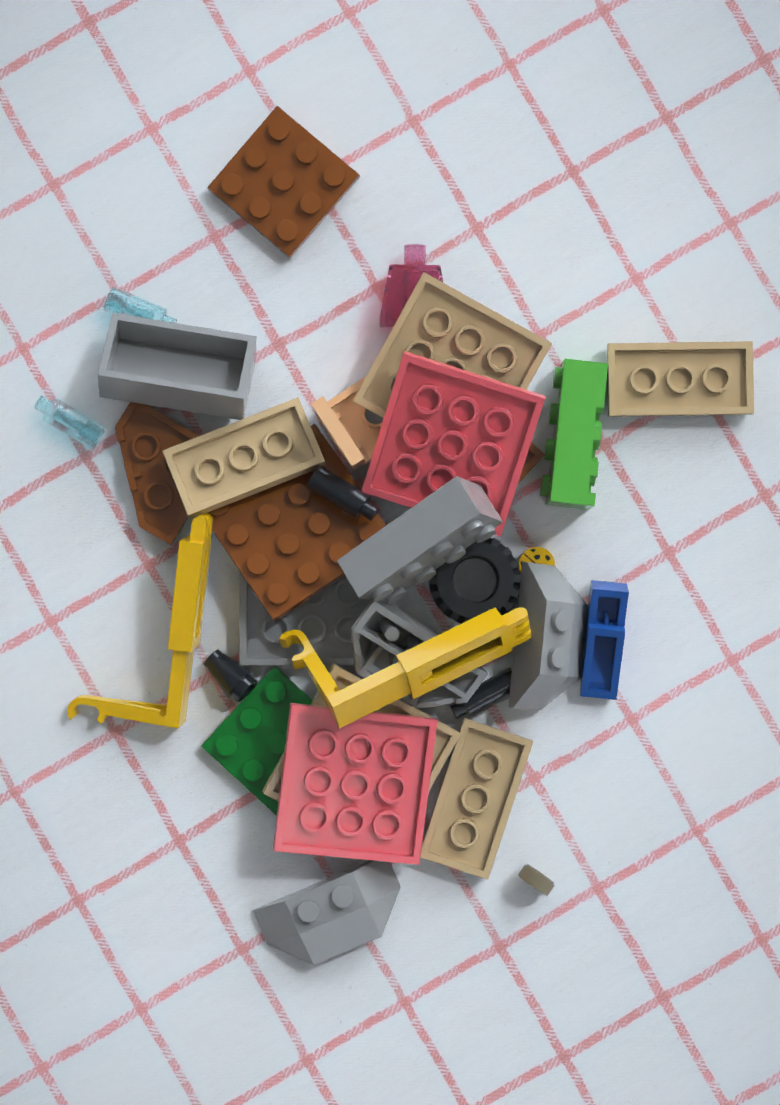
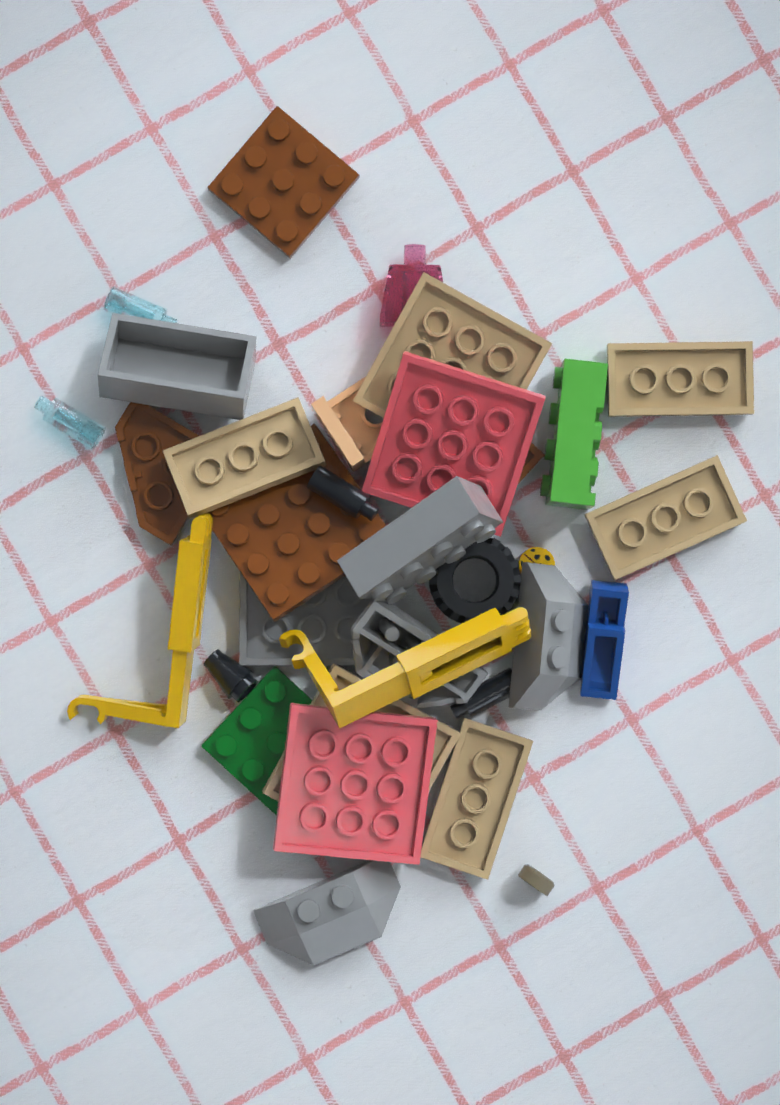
(665, 517): none -> tan plate

